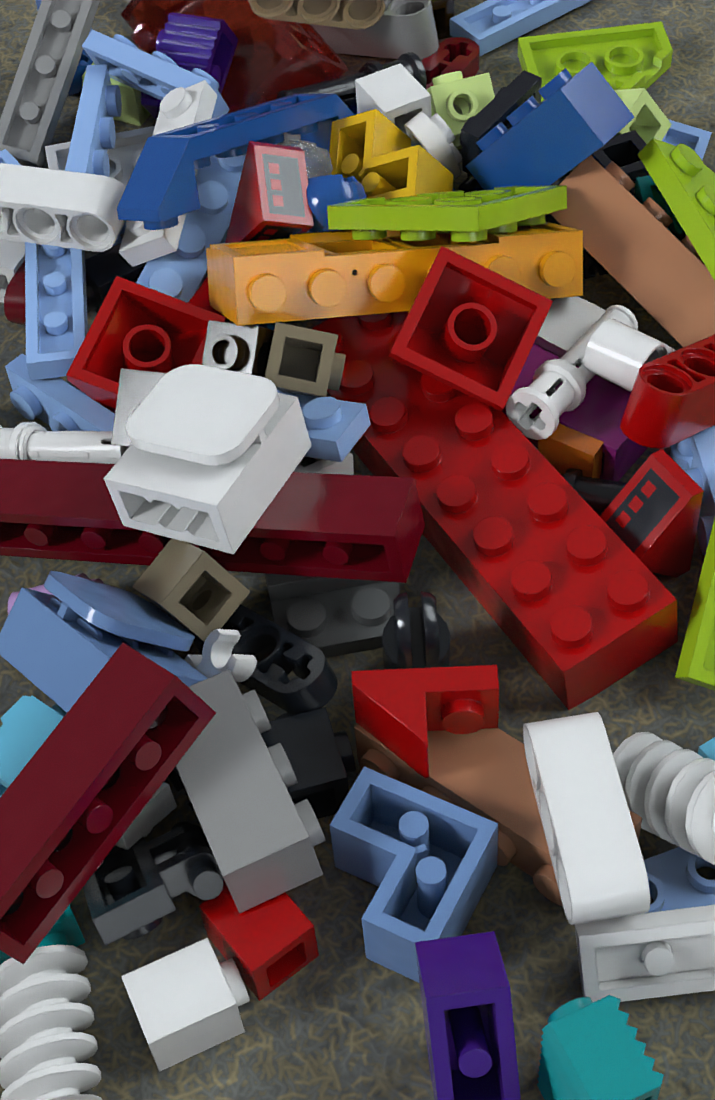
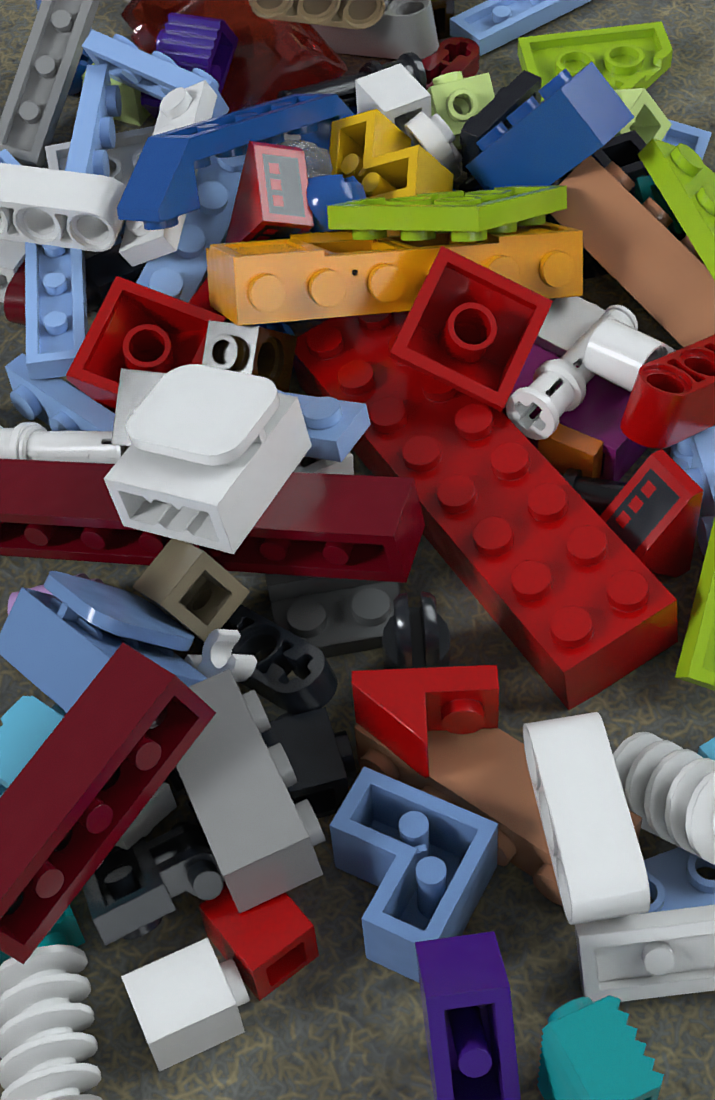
(304, 361): dark tan brick -> none

